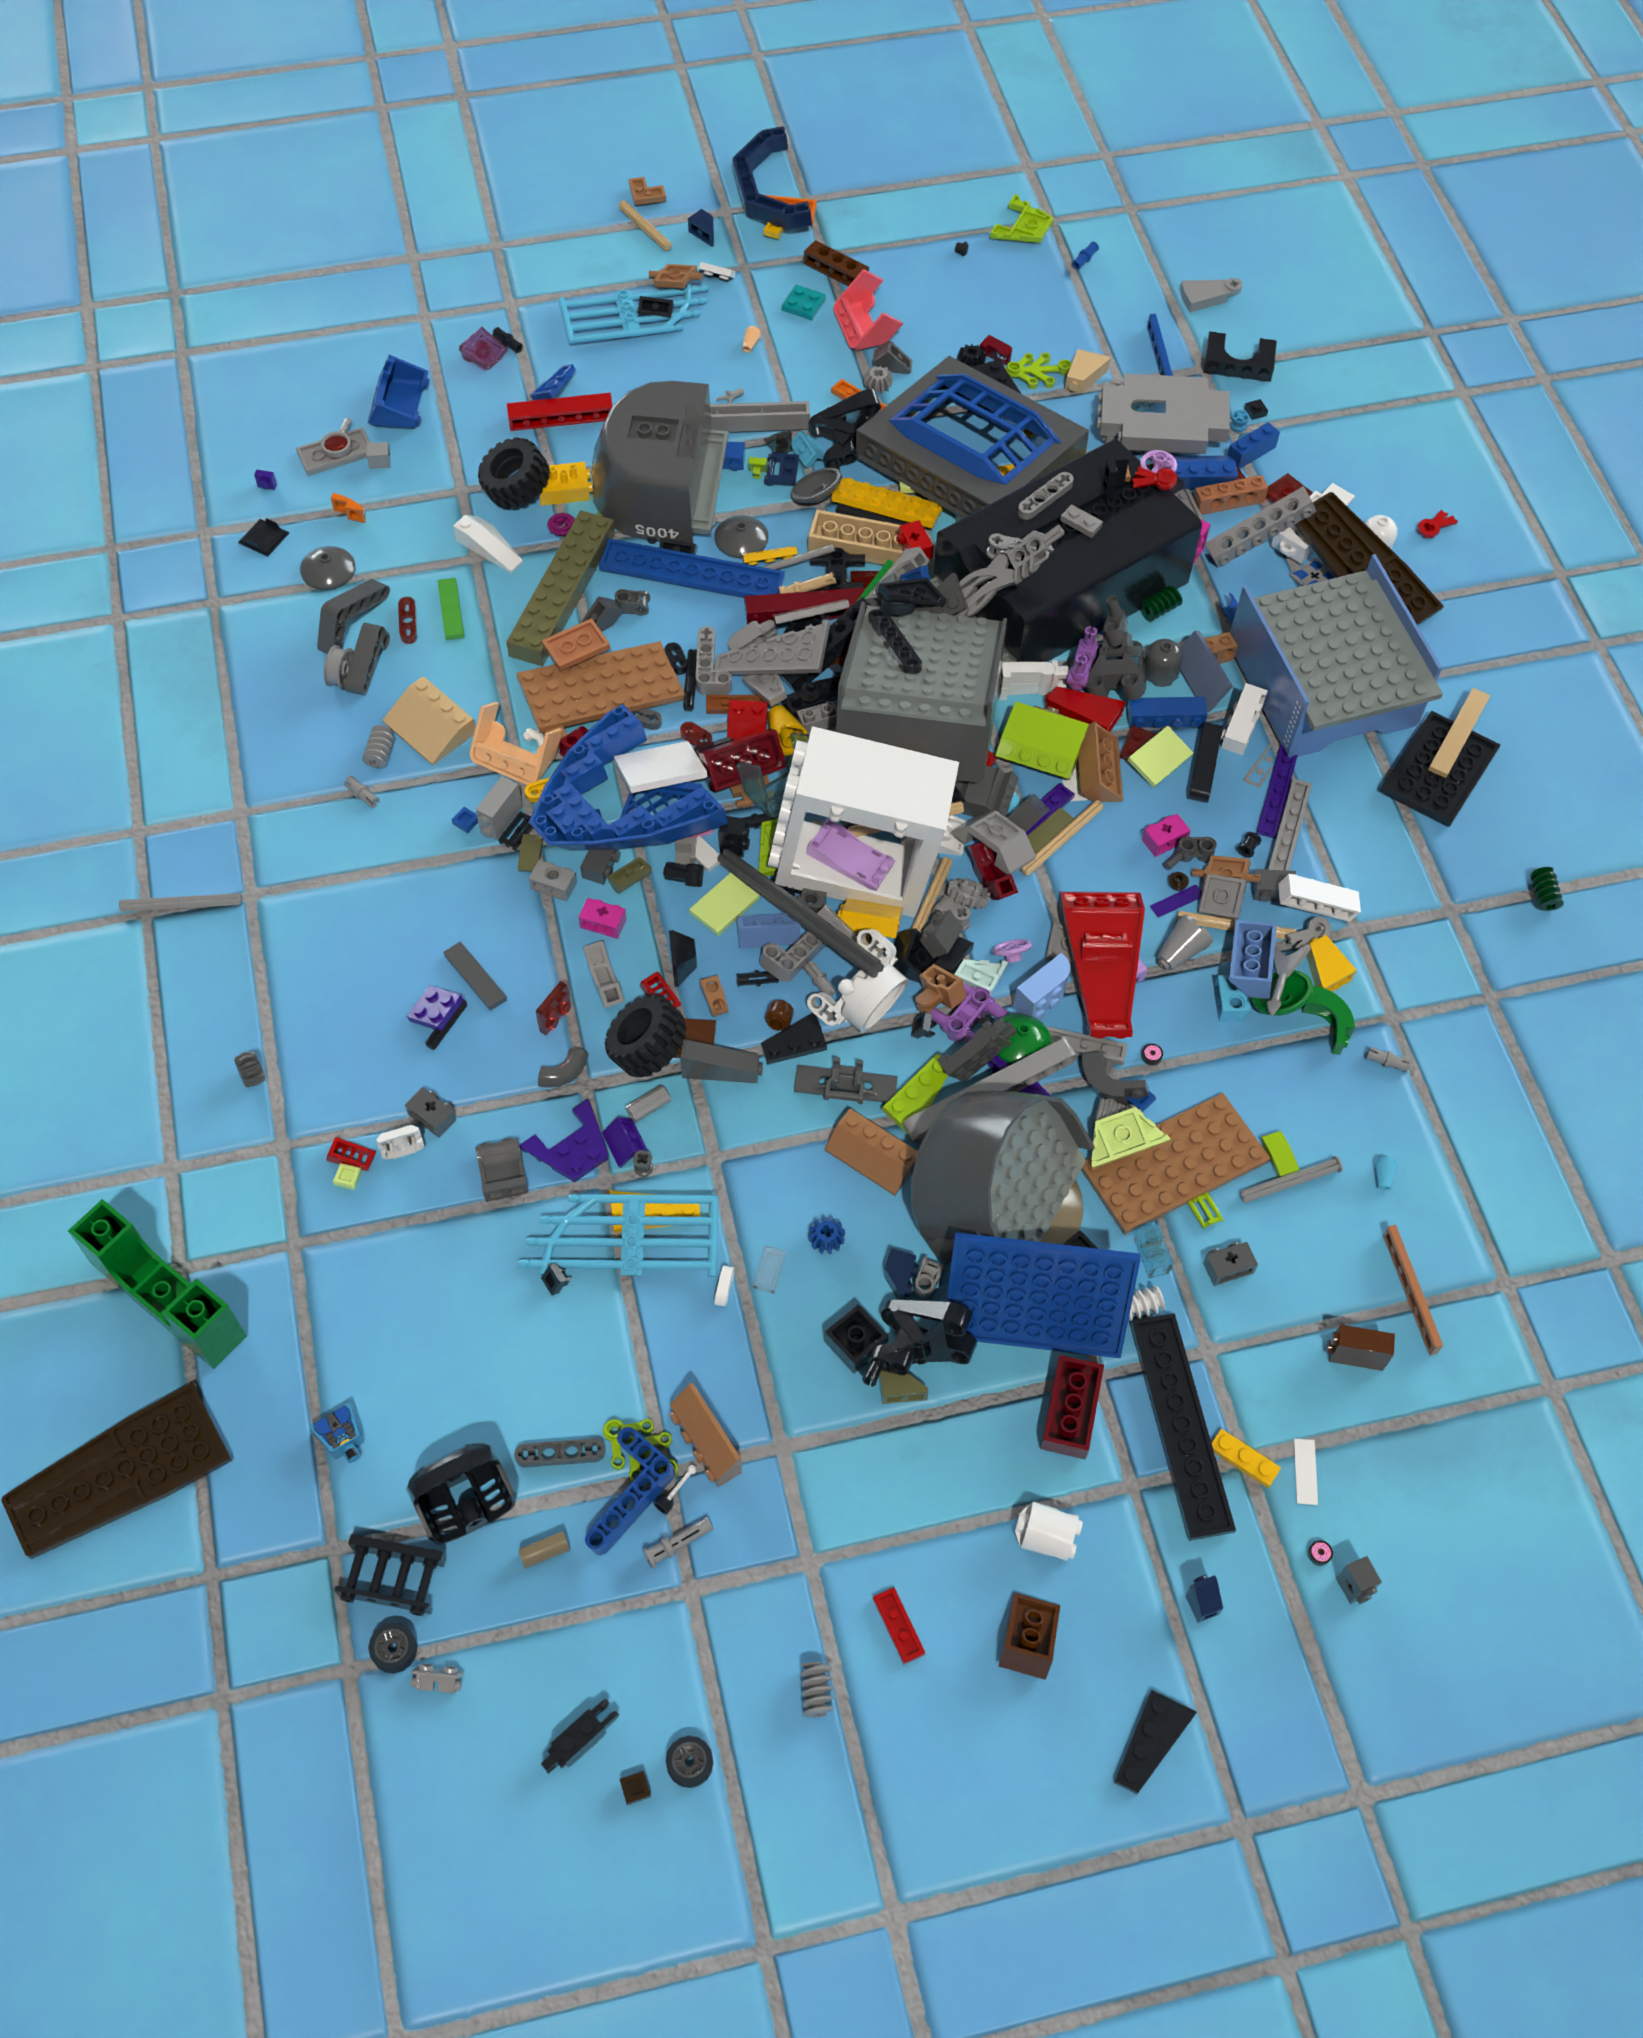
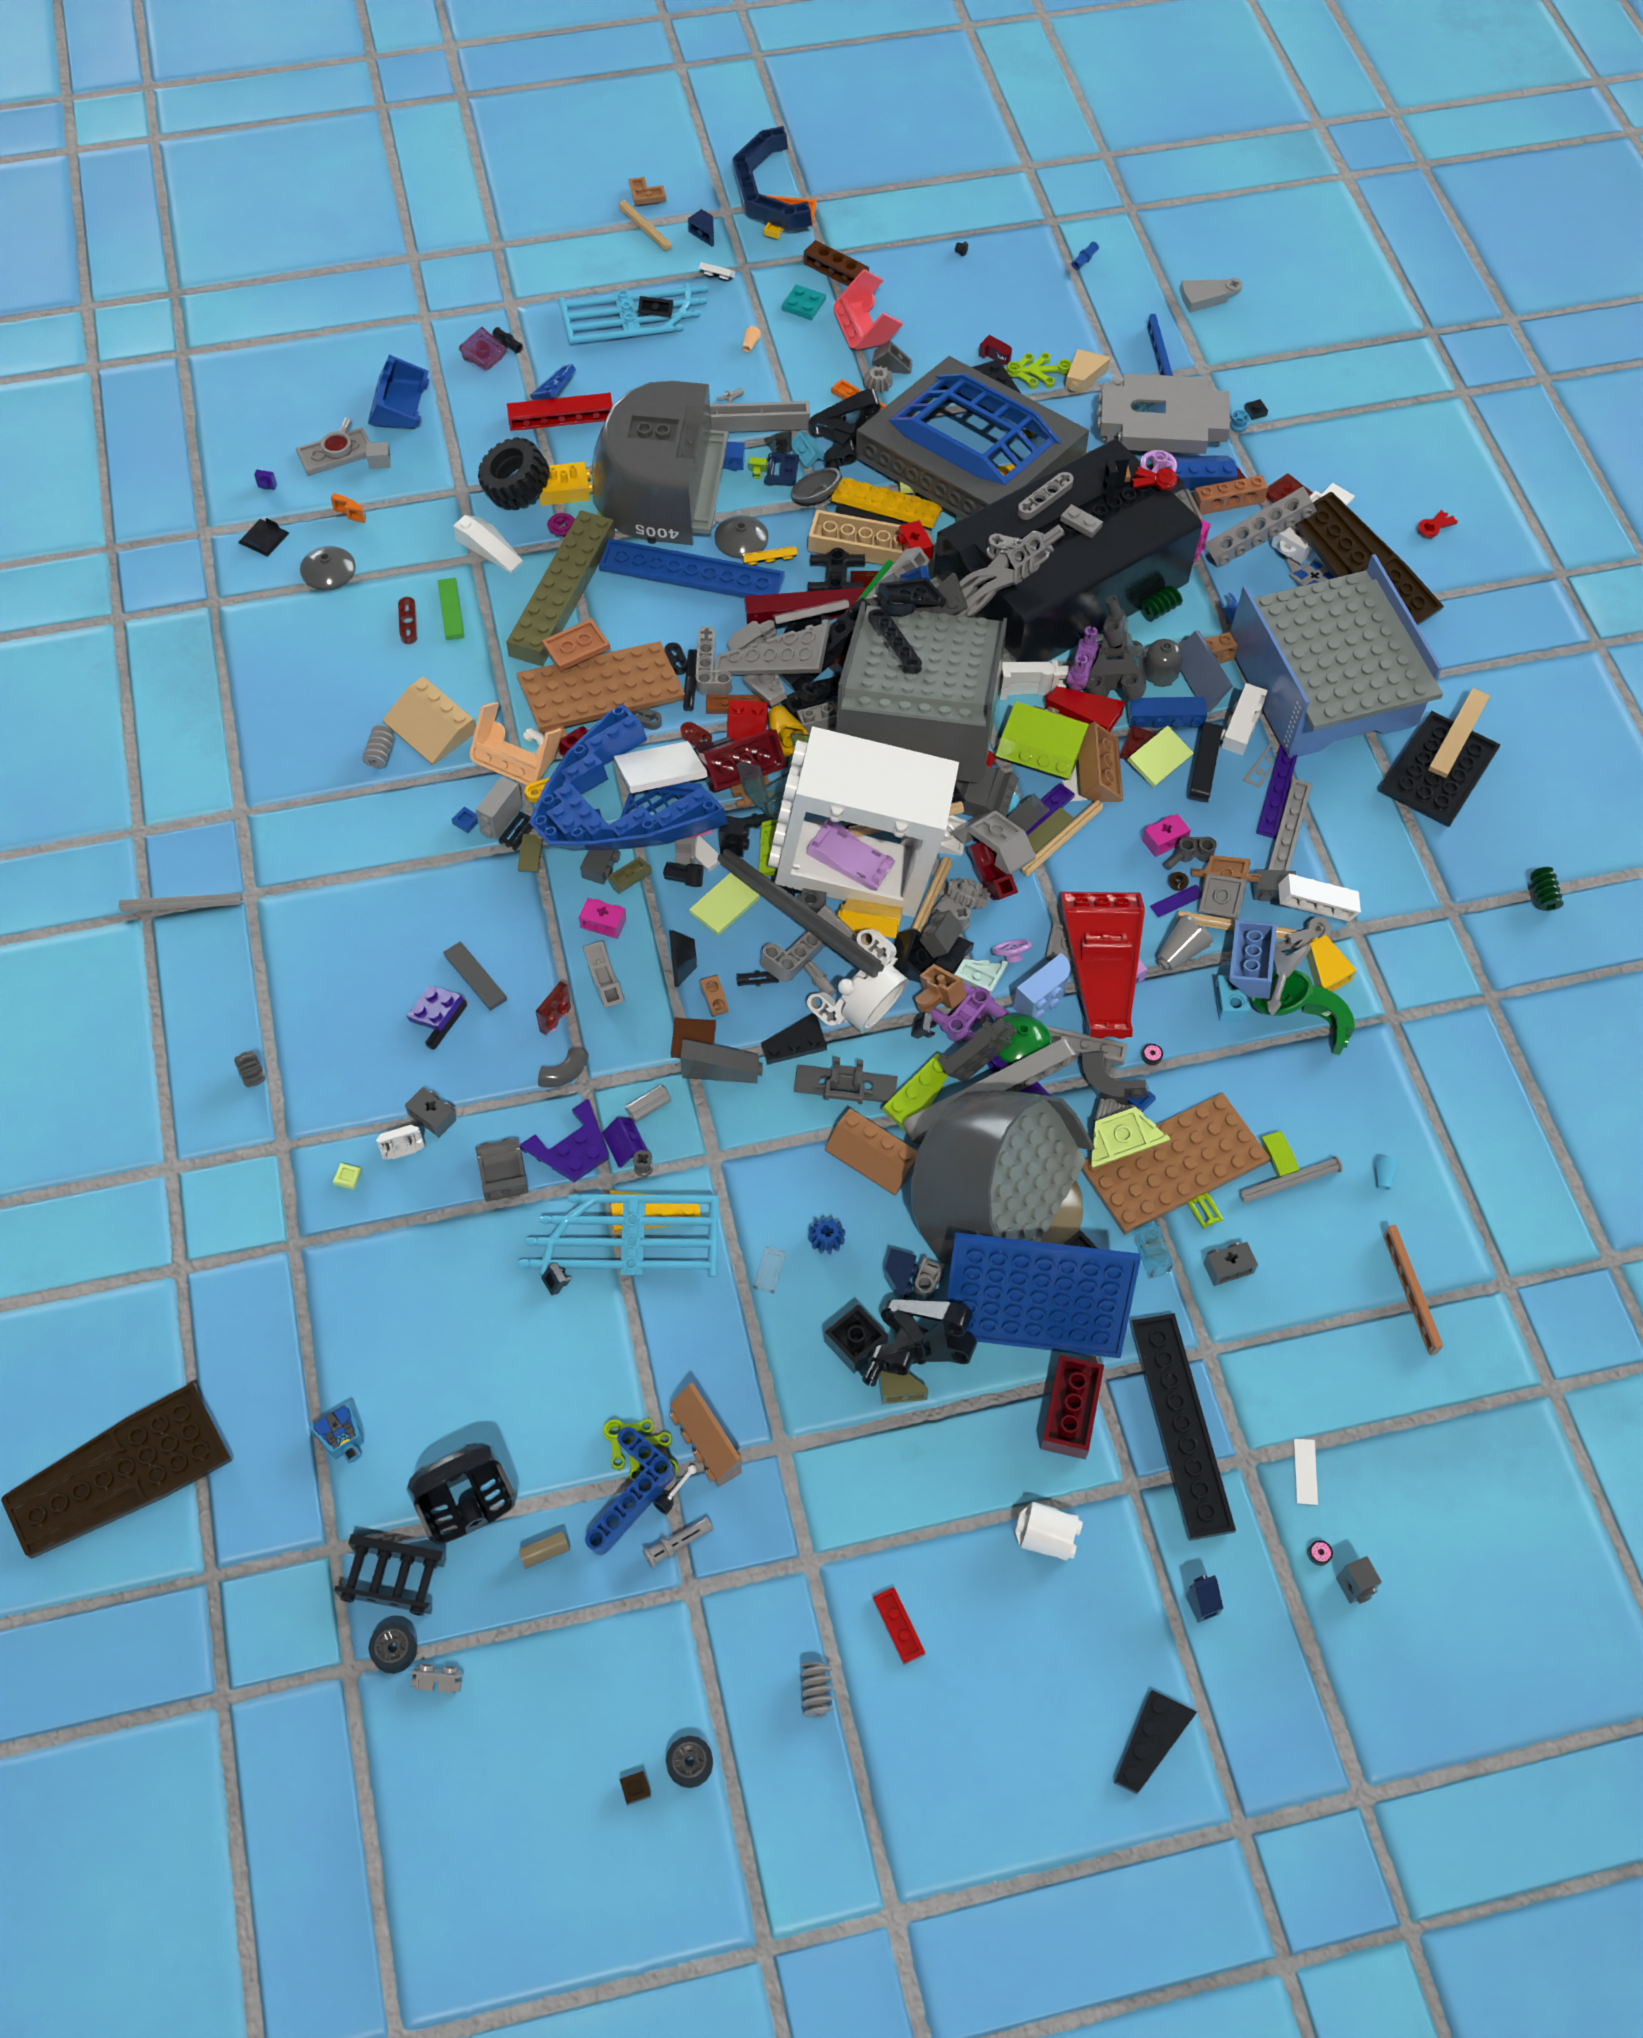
(182, 1307): green arch -> none
(337, 666): light grey wheel -> none
(339, 1143): red slope -> none
(344, 607): dark grey beam -> none
(361, 792): light grey pin -> none
(364, 658): dark grey beam -> none
(559, 888): light grey brick -> none
(559, 1448): dark grey beam -> none
(578, 1738): black hinge -> none
(604, 613): dark grey slope -> none
(631, 601): dark grey piece -> none
(645, 1036): black tyre -> none
(657, 978): red slope -> none
(675, 276): medium nougat plate -> none
(678, 546): black slope -> none
(724, 1286): white beam -> none
(766, 929): medium blue brick -> none
(779, 1015): reddish brown head -> none
(802, 557): light grey bar -> none
(809, 585): tan pin -> none
(971, 355): black gear -> none
(1029, 227): lime wing -> none
(1030, 1636): reddish brown slope -> none
(1145, 1301): white piece -> none
(1219, 362): black arch -> none
(1245, 1458): yellow plate -> none
(1247, 848): black bush -> none
(1254, 445): blue brick -> none
(1361, 1347): reddish brown brick -> none
(1384, 528): white cylinder -> none
(1388, 1059): light grey pin -> none

